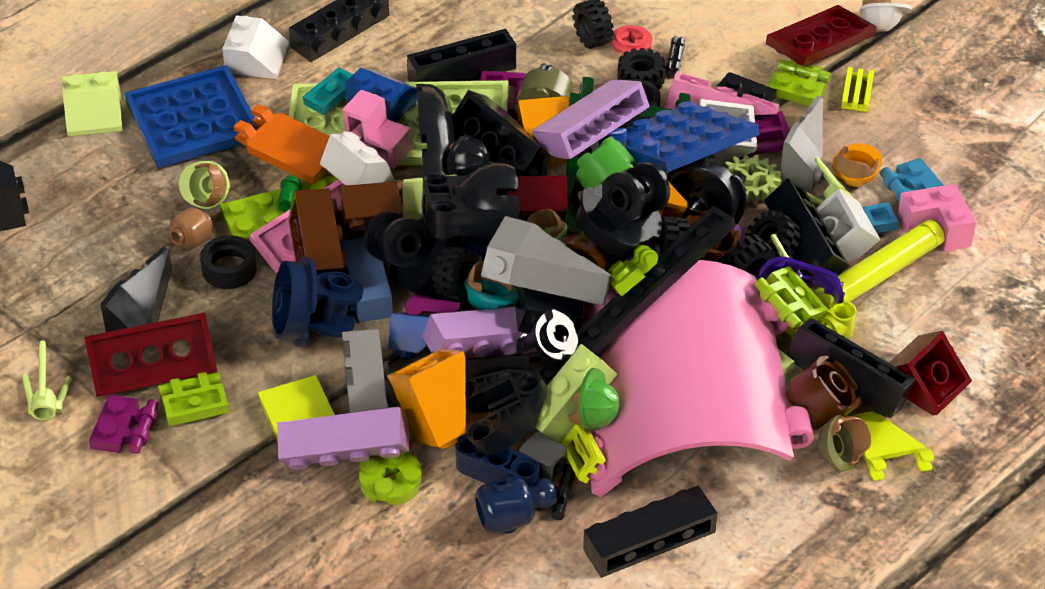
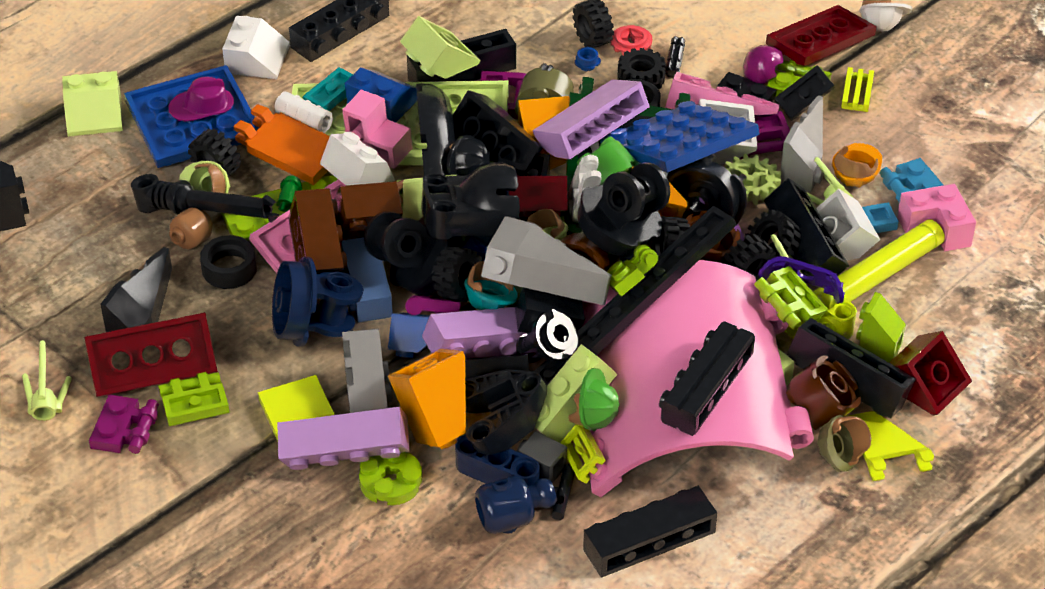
(179, 196): none -> black piece
(202, 99): none -> magenta piece
(214, 147): none -> black tyre
(304, 111): none -> white axle
(437, 49): none -> yellowish green slope
(584, 177): none -> white hinge
(587, 59): none -> blue plate
(706, 378): none -> black brick
(761, 63): none -> magenta hair
(803, 92): none -> black plate
(881, 328): none -> lime slope

